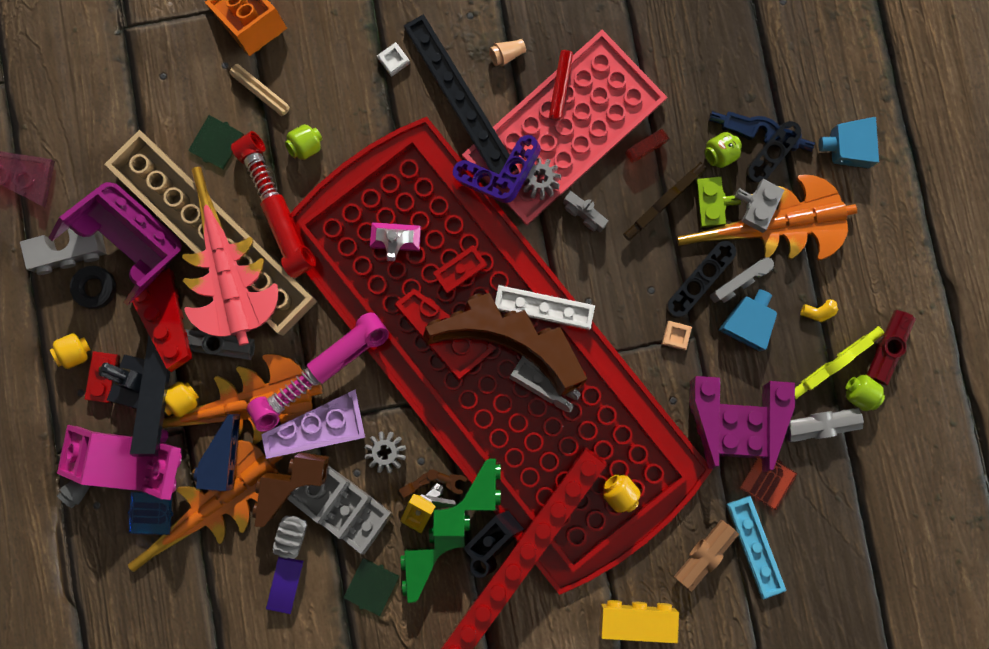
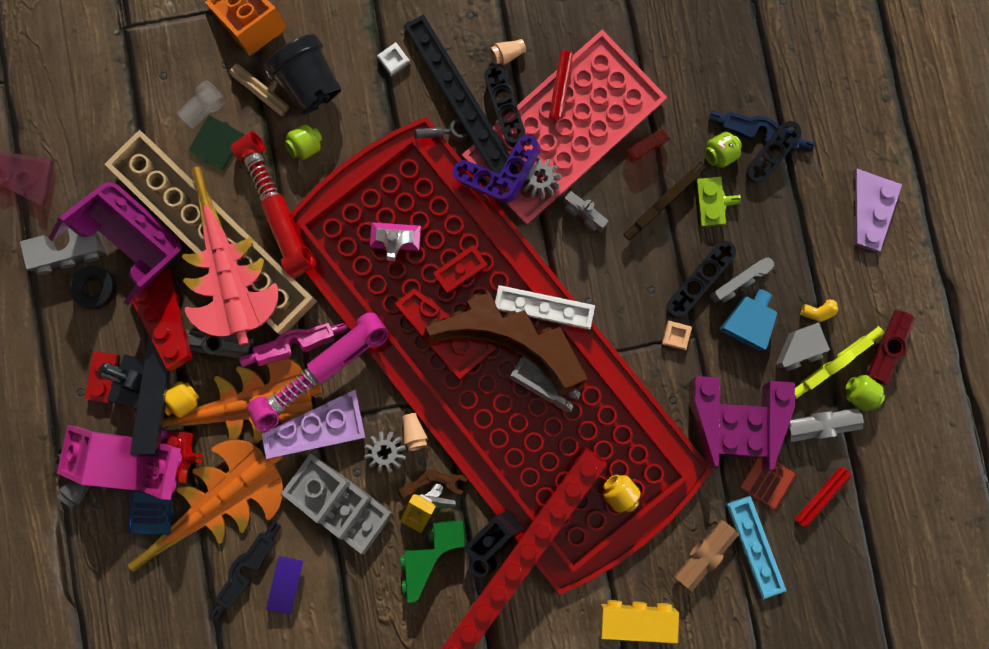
(70, 351): yellow head -> none
(184, 441): none -> red plate
(205, 100): none -> clear piece
(218, 463): dark blue slope -> none
(237, 581): none -> black piece
(276, 488): reddish brown arch -> none
(280, 348): none -> dark pink piece
(289, 537): light grey gear -> none
(303, 73): none -> black piece
(371, 586): clear green piece -> none
(413, 433): none -> light nougat cone
(438, 132): none -> dark grey piece
(480, 496): green arch -> none
(504, 106): none -> black beam
(760, 204): light grey plate -> none
(801, 345): none -> light grey slope
(819, 215): orange animal -> none
(823, 497): none -> red axle
(853, 143): dark azure torso -> none
(874, 207): none -> lavender wing

